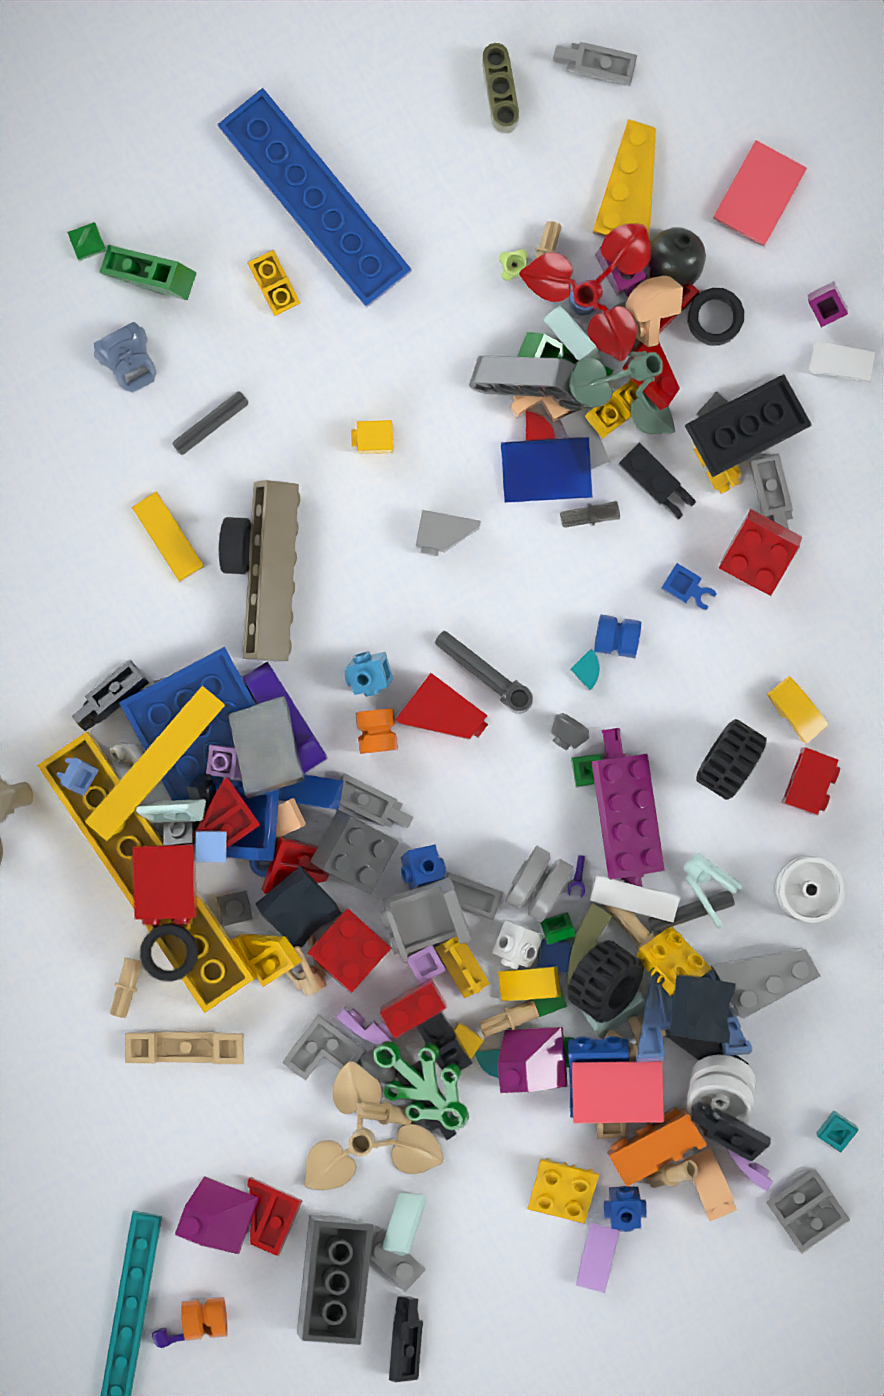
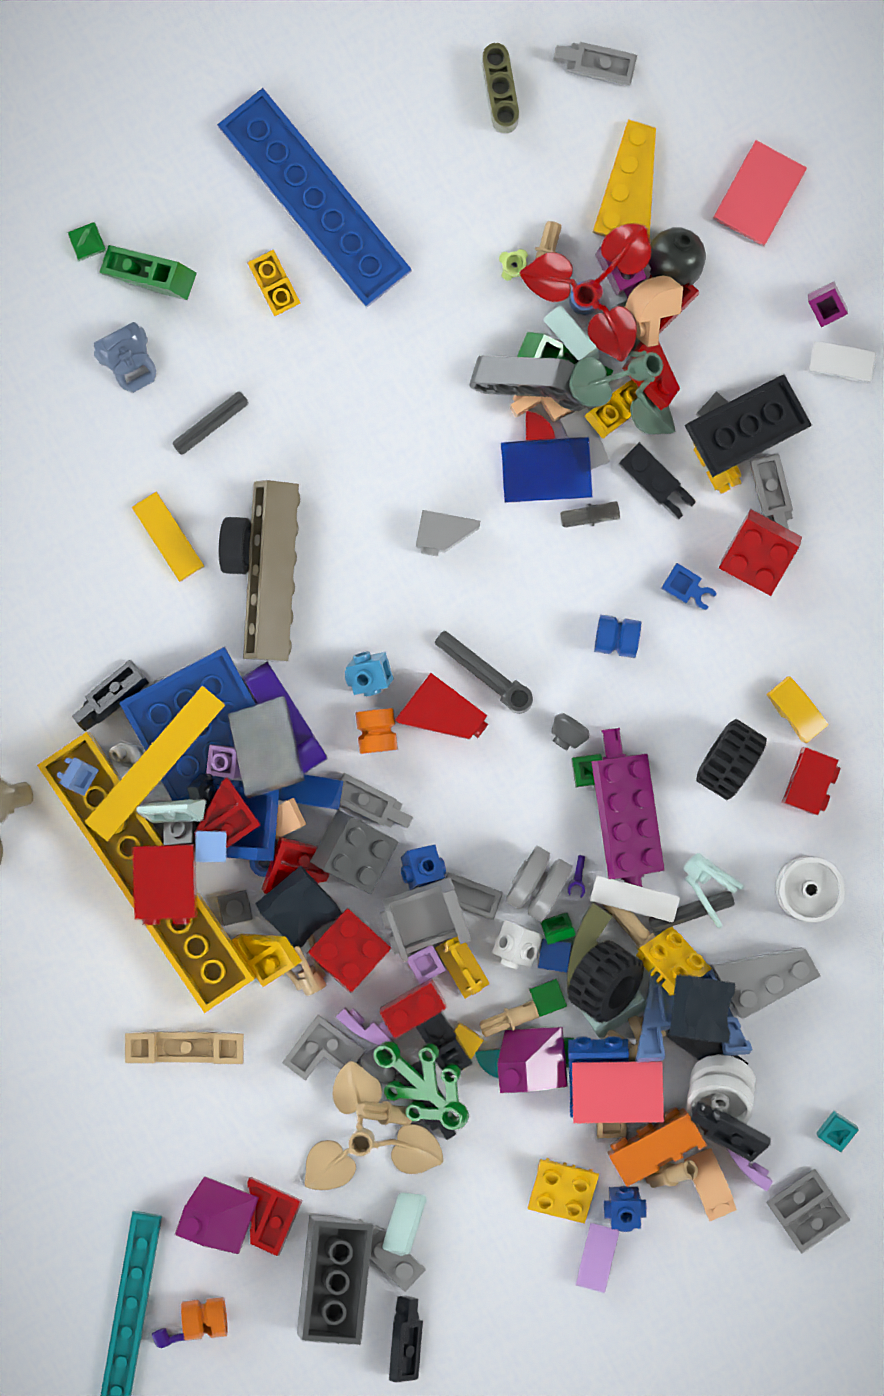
(125, 987): tan axle -> none
(146, 950): black tyre -> none
(373, 437): yellow brick -> none
(529, 983): yellow slope -> none
(587, 669): teal tile -> none
(715, 294): black tyre -> none

